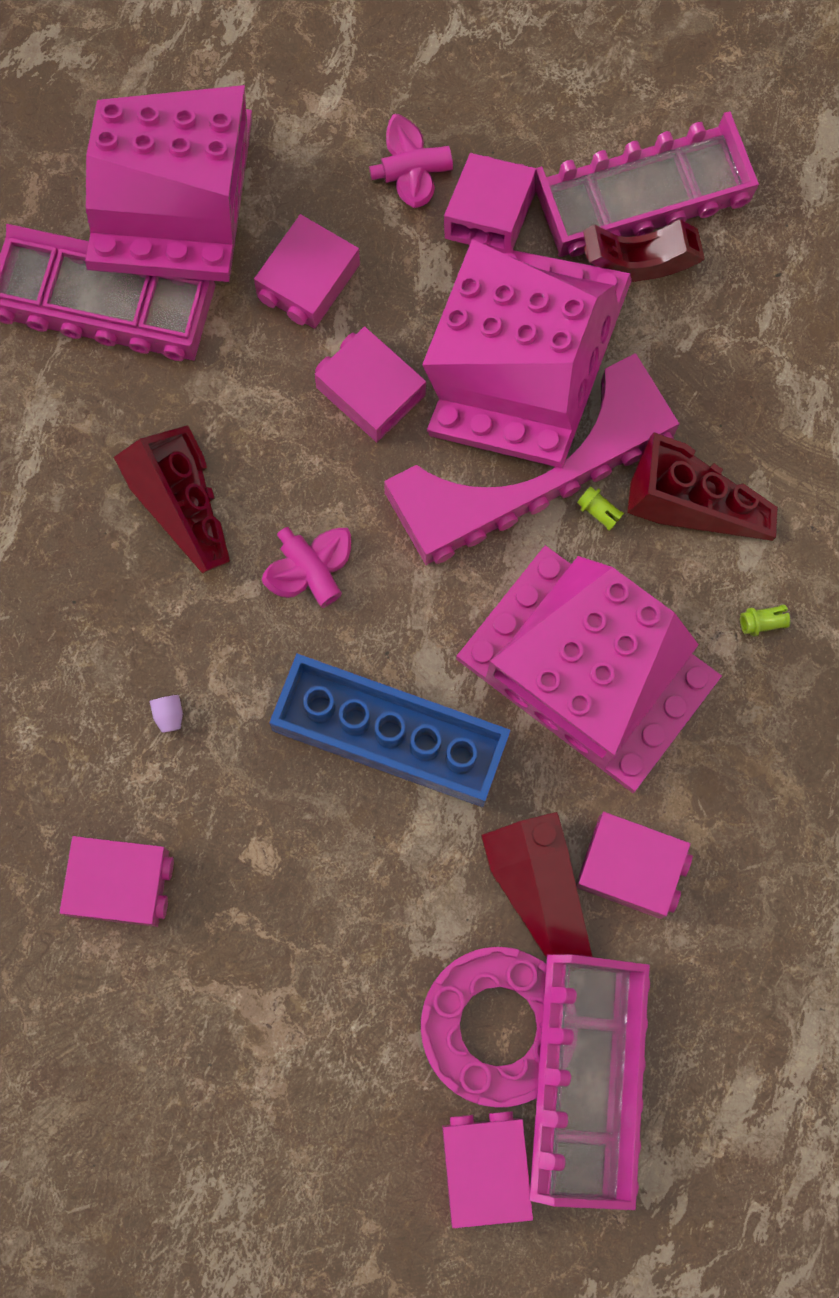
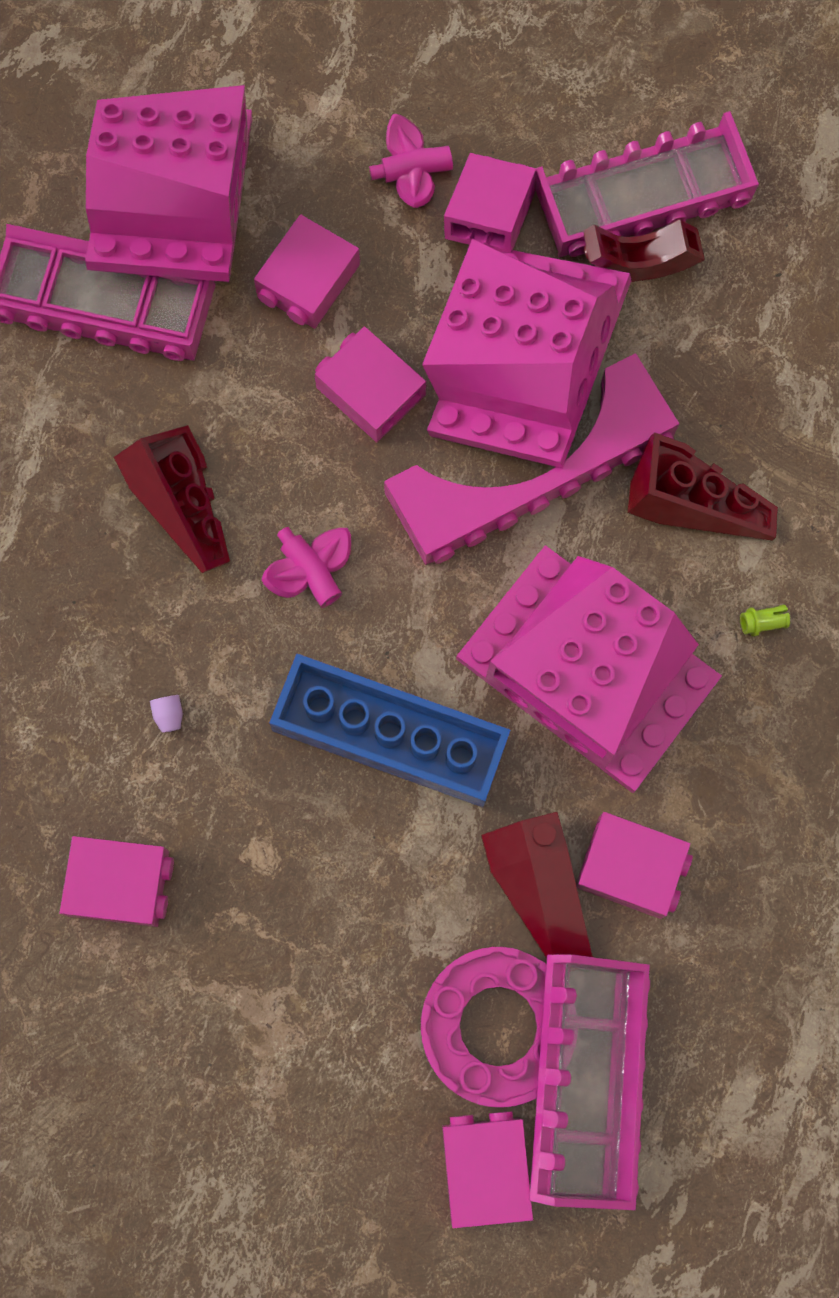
(598, 507): lime pin -> none

